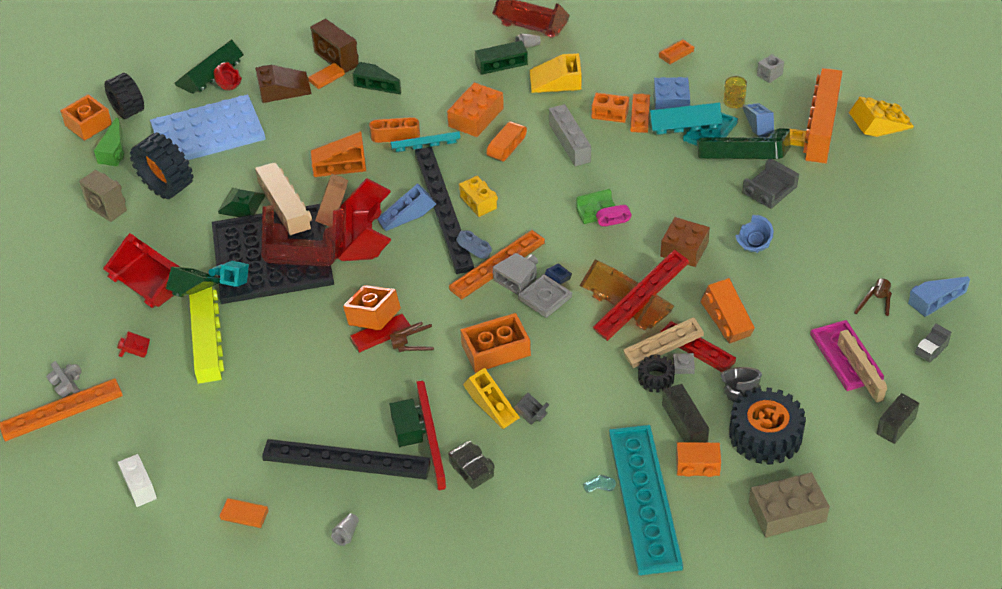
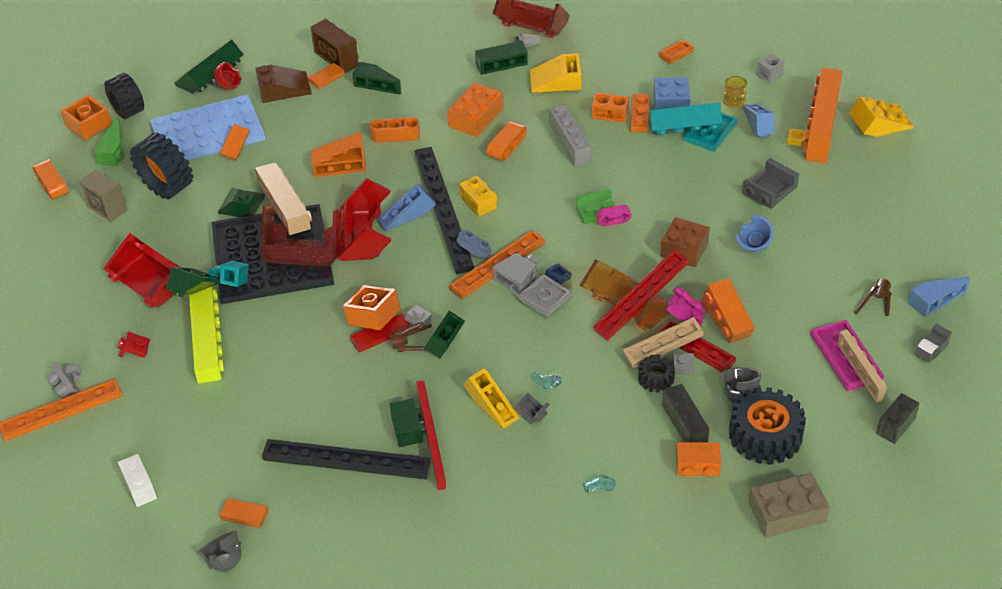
(50, 179): none -> orange beam
(222, 552): none -> dark grey helmet
(235, 142): none -> orange tile
(331, 199): medium nougat slope -> none
(345, 530): light grey cone -> none
(417, 315): none -> light grey plate
(433, 141): teal plate -> none
(444, 334): none -> dark green brick
(471, 464): clear smoke brick -> none
(495, 342): orange brick -> none
(548, 381): none -> clear light blue arm
(645, 501): teal plate -> none
(685, 307): none -> dark pink plate
(745, 147): dark green beam -> none

